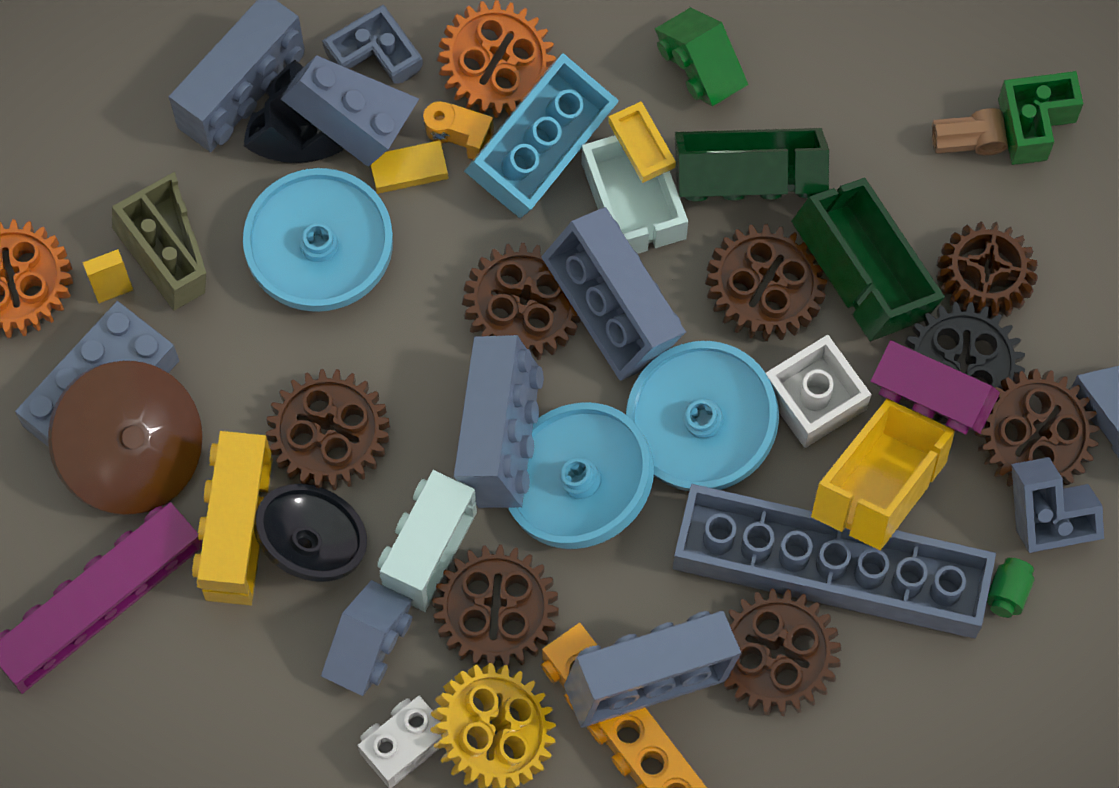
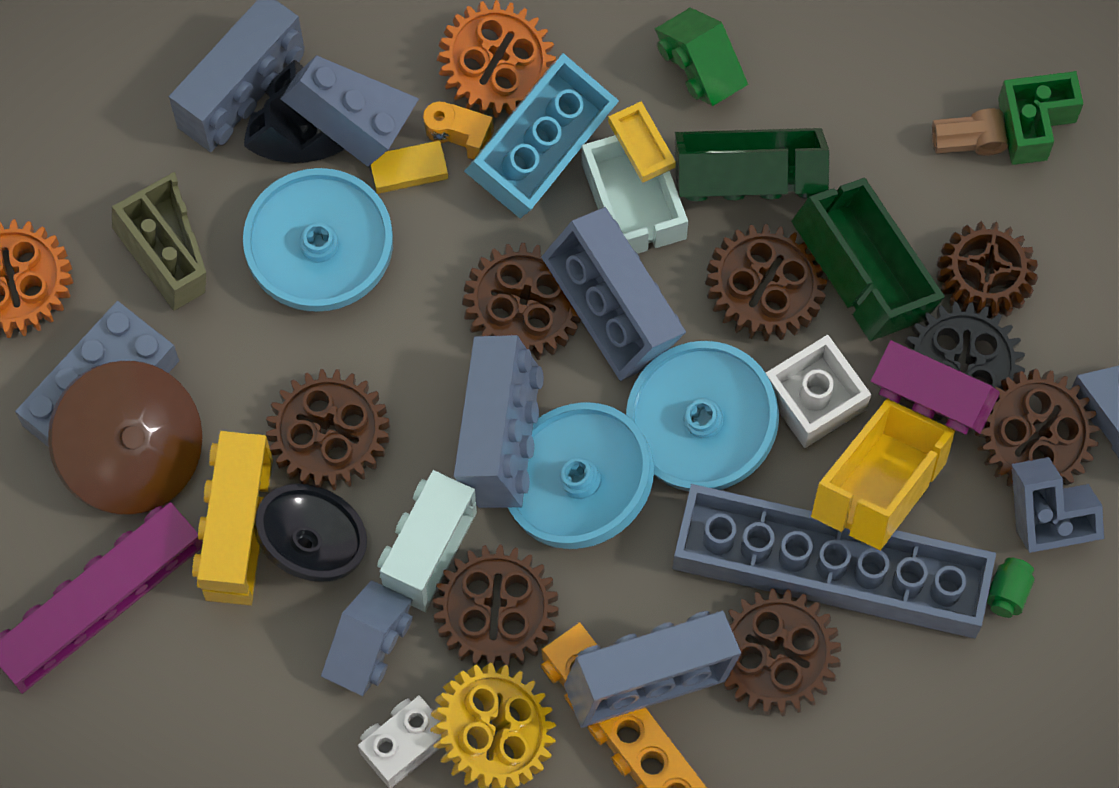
(108, 276): yellow tile -> none
(377, 36): sand blue brick -> none

